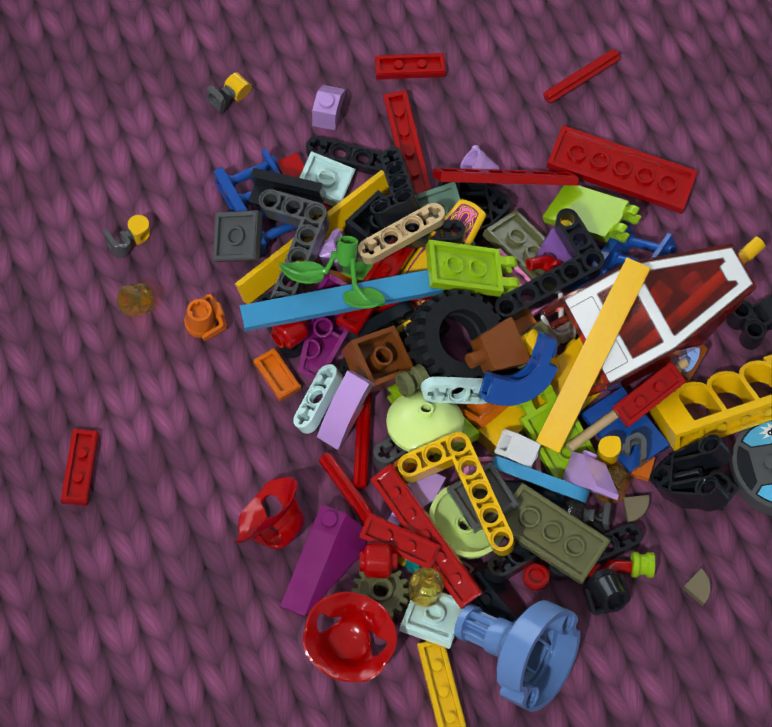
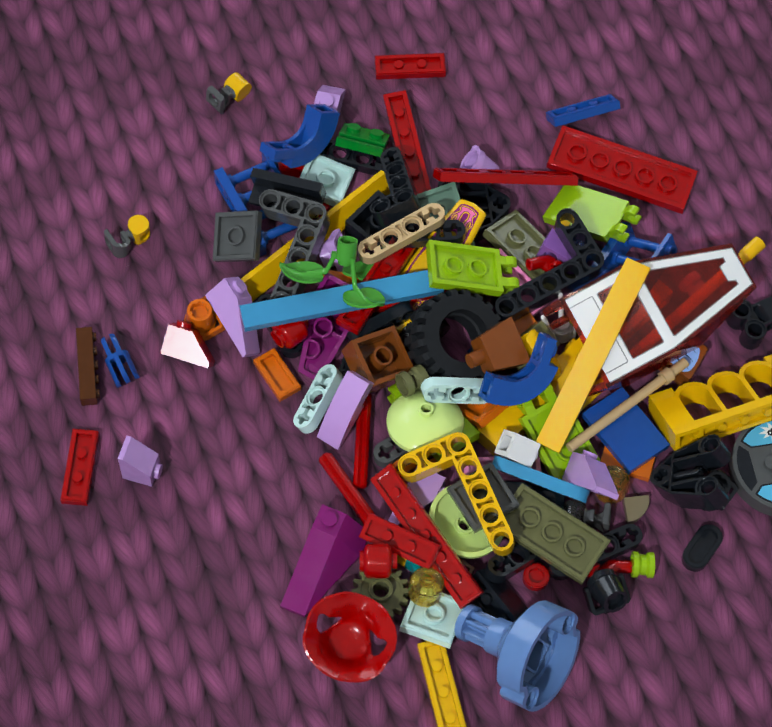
(87, 366): none -> reddish brown piece
(118, 359): none -> blue arm
(135, 299): clear yellow head -> none
(139, 462): none -> lavender slope
(186, 344): none -> slope
(226, 302): none -> lavender slope
(288, 522): red piece -> none
(310, 139): none -> blue arch
(362, 139): none -> green plate
(581, 76): red axle -> none
(582, 110): none -> blue tile
(611, 448): leg -> none
(648, 394): red tile -> none
(698, 587): dark tan tile -> none
(701, 547): none -> black tile

